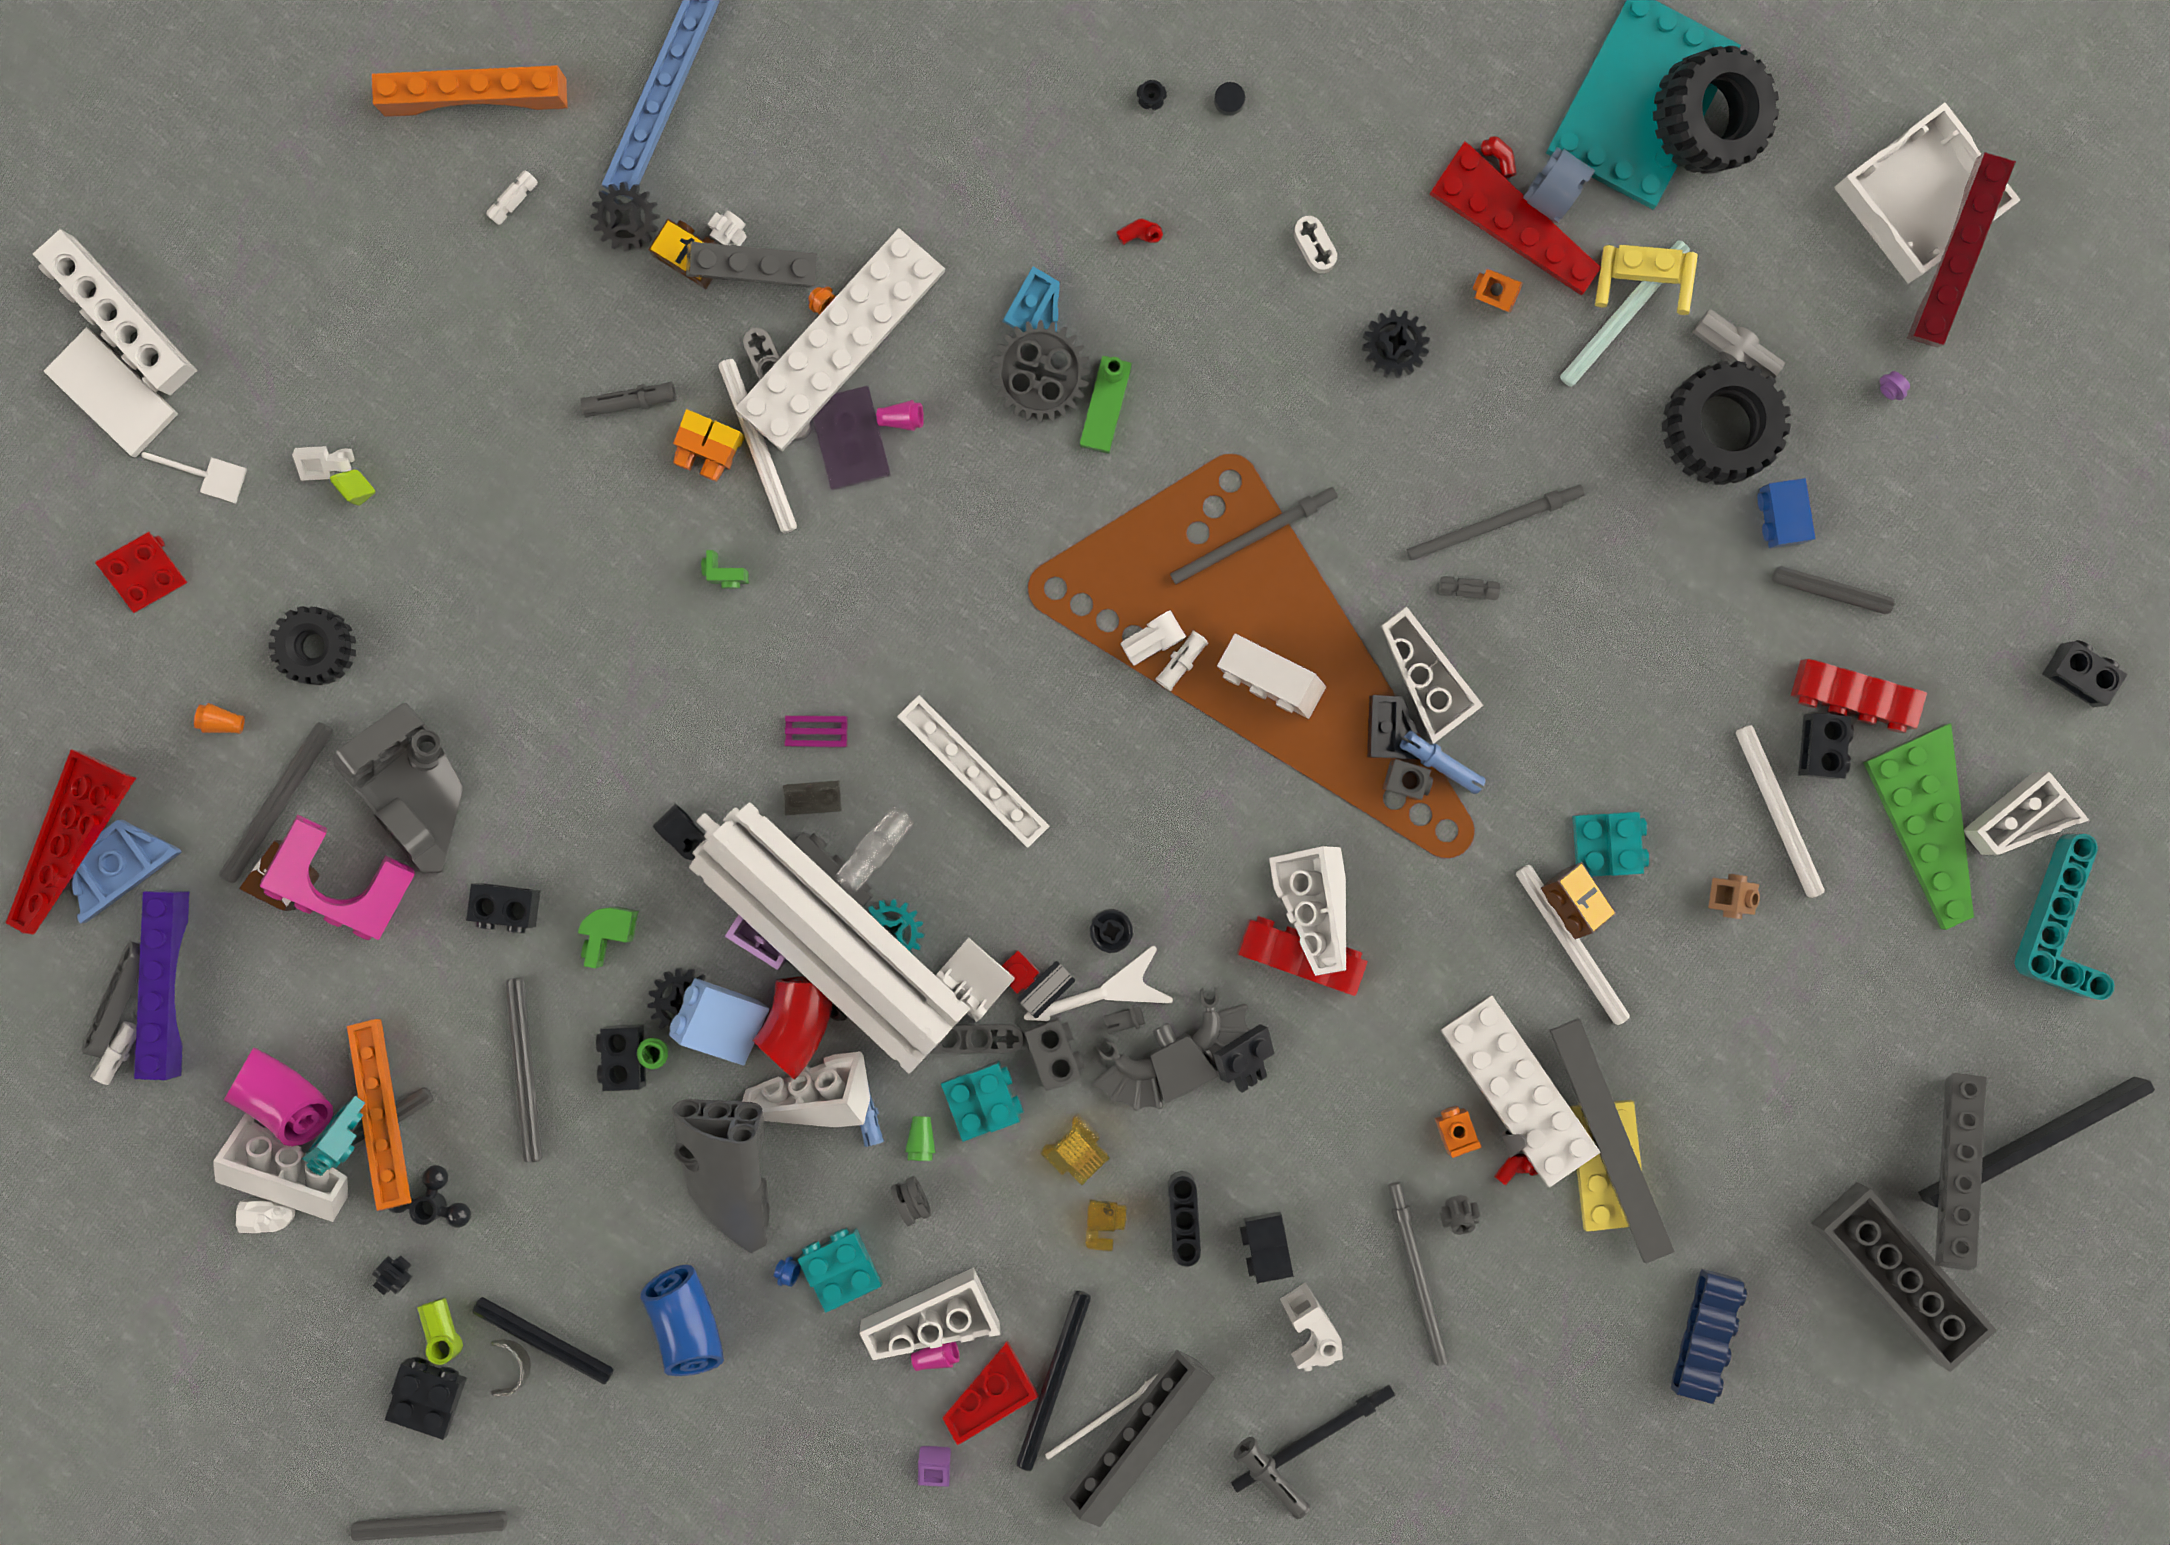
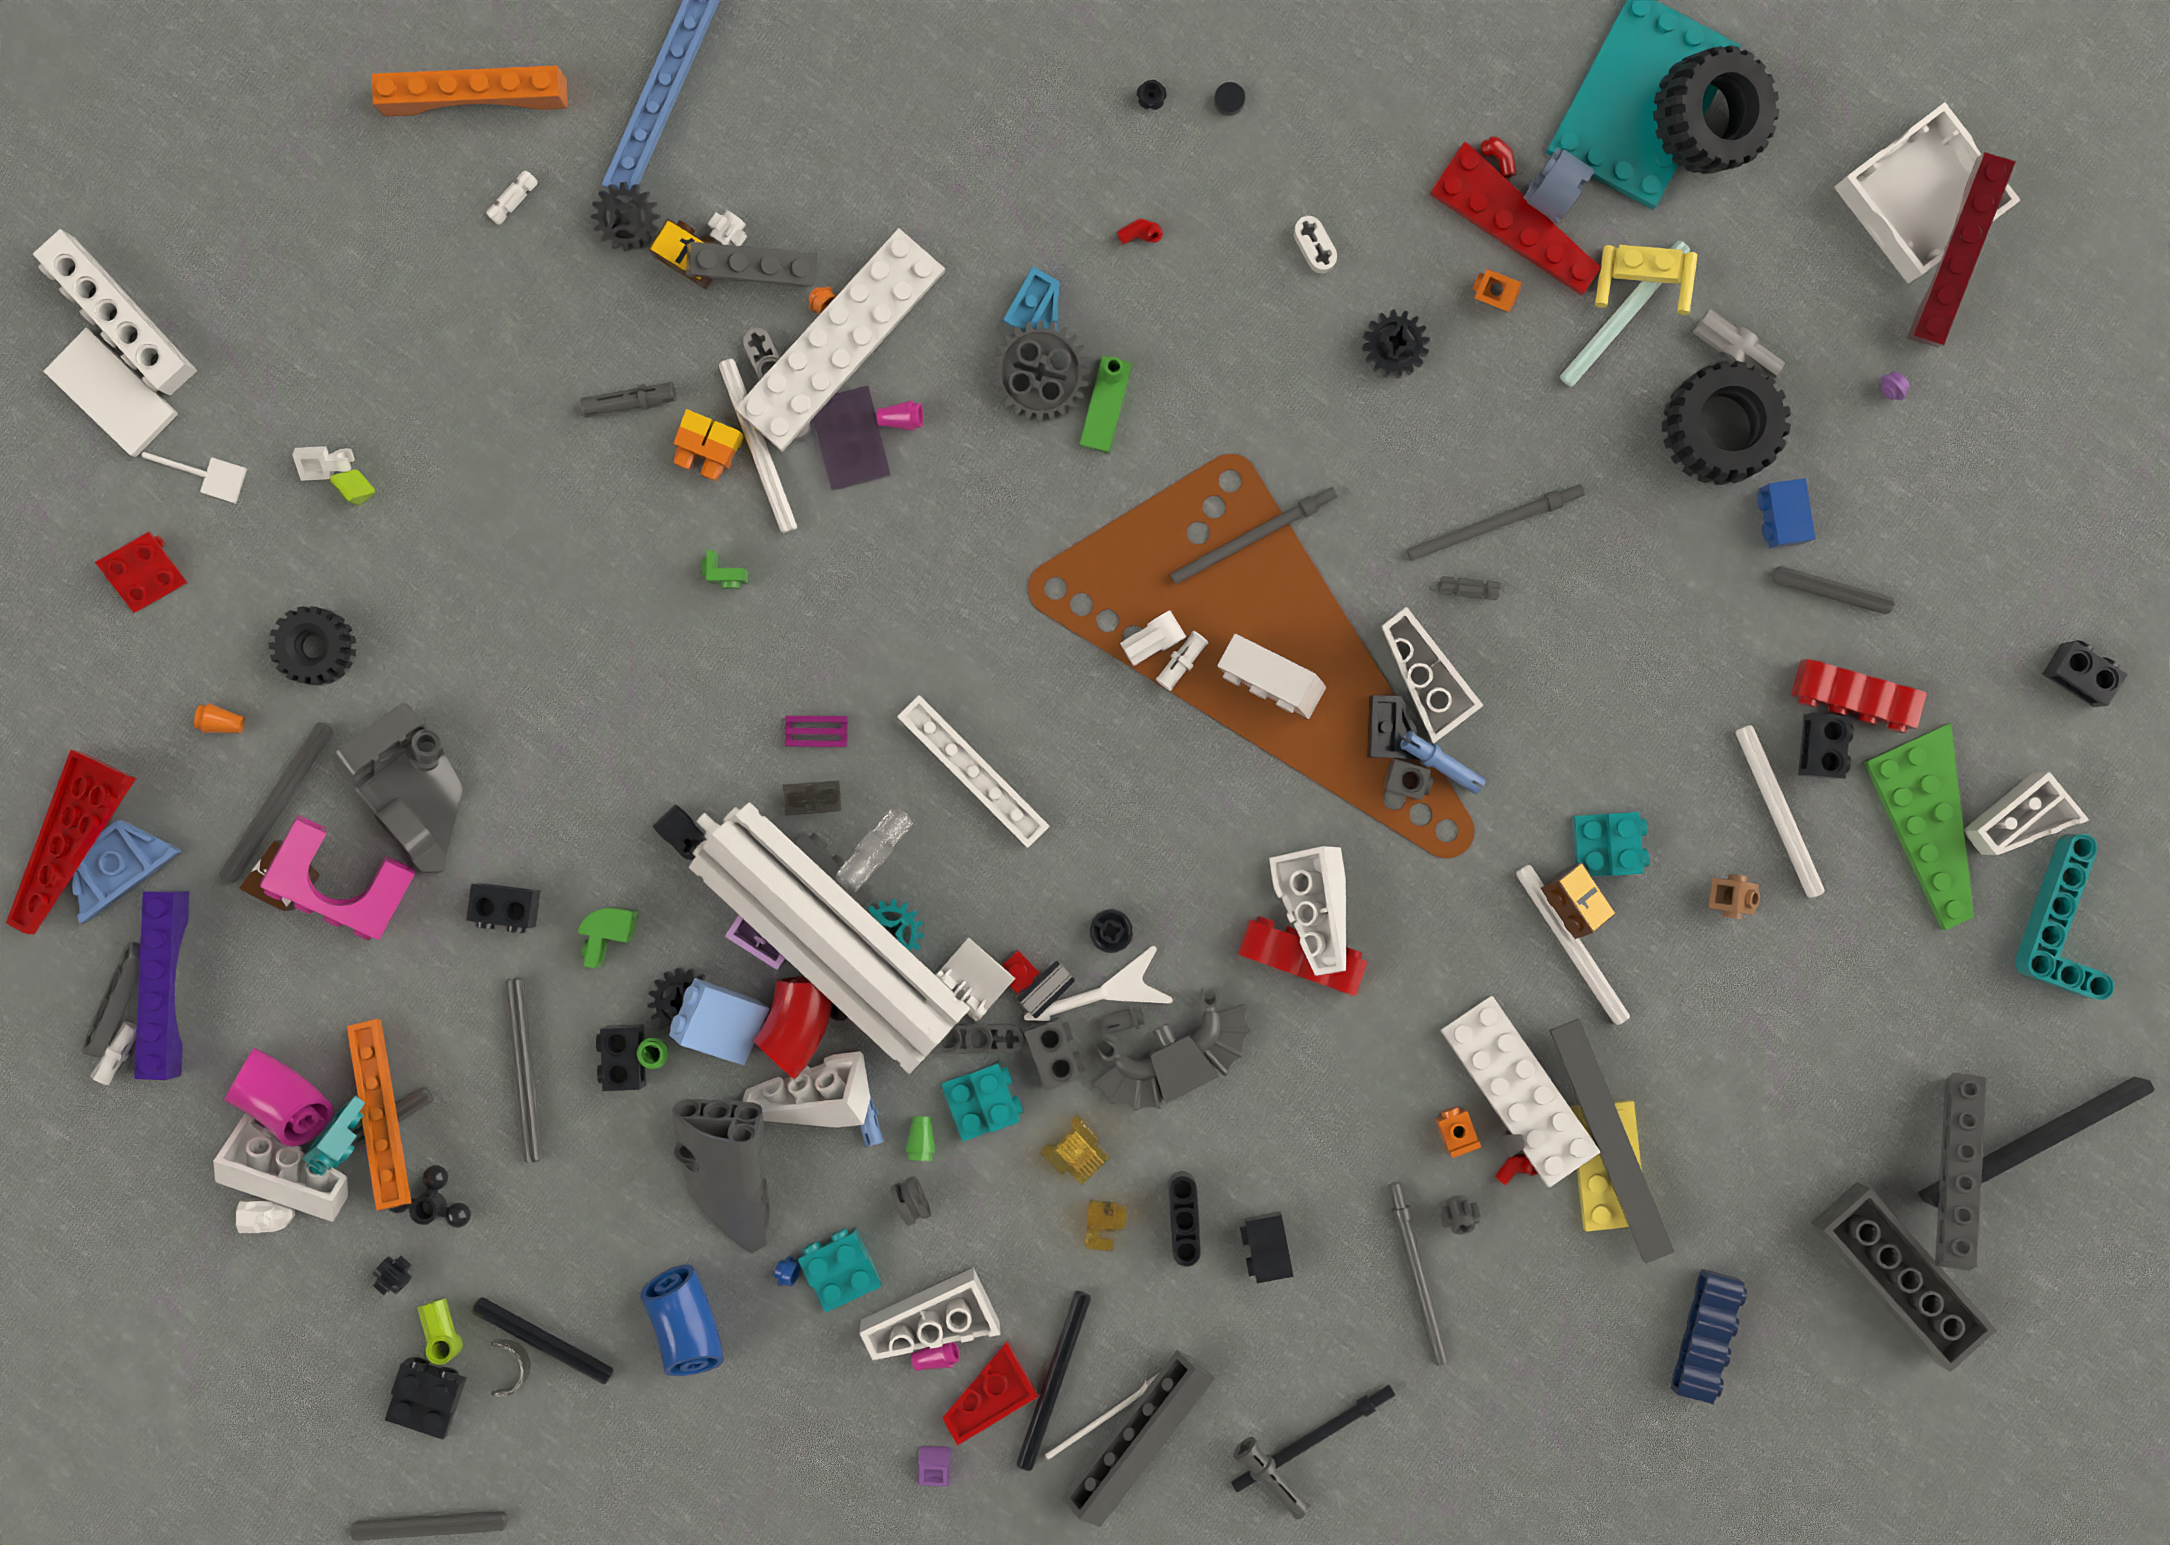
(1244, 1058): black hinge -> none
(1324, 1343): white tile -> none

